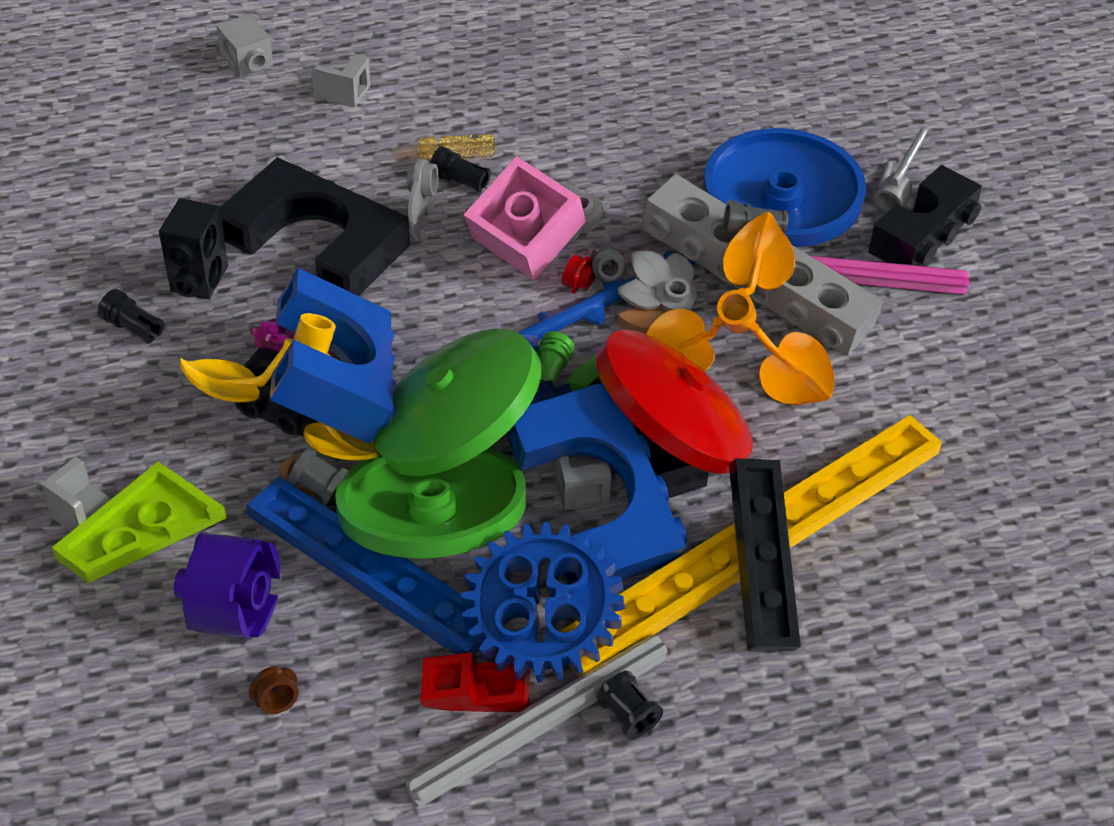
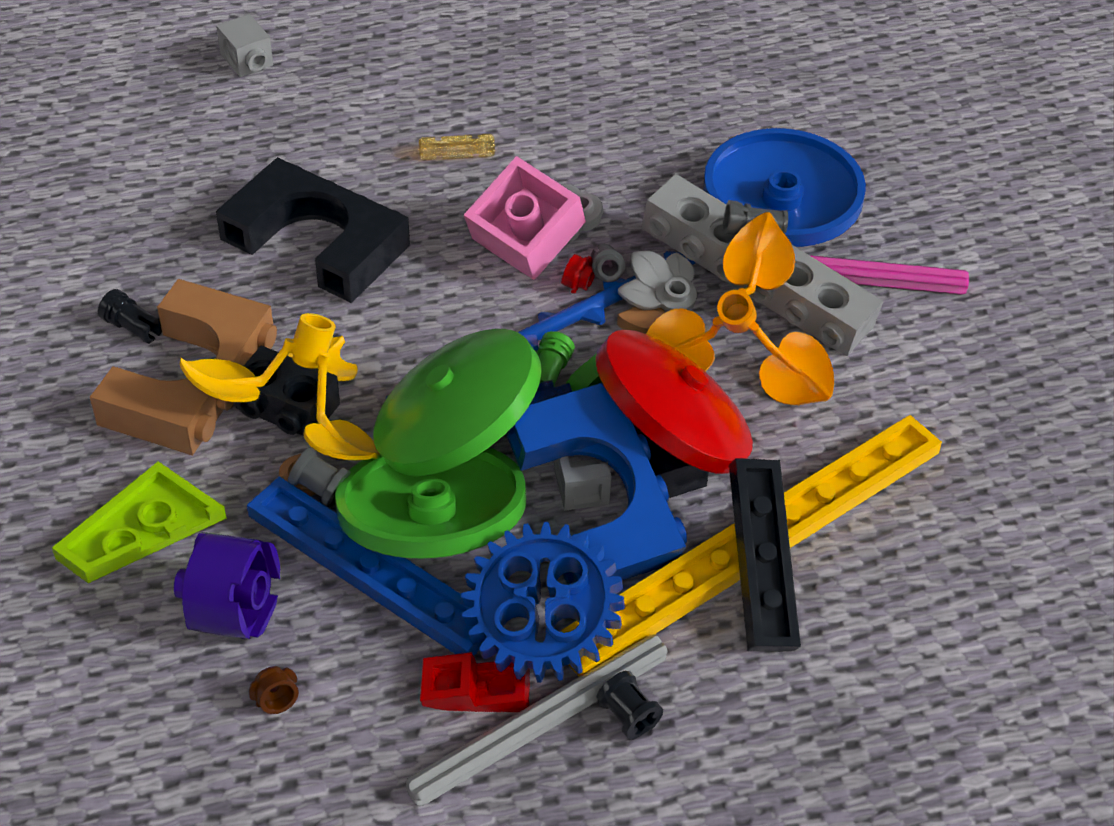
(71, 495): light grey panel -> none
(176, 410): none -> medium nougat arch
(193, 248): black brick -> none
(270, 335): magenta axle -> none
(342, 86): light grey panel -> none
(346, 393): blue arch -> none
(423, 186): light grey plate -> none
(453, 167): black pin -> none
(897, 188): light grey plant -> none
(941, 208): black arch -> none

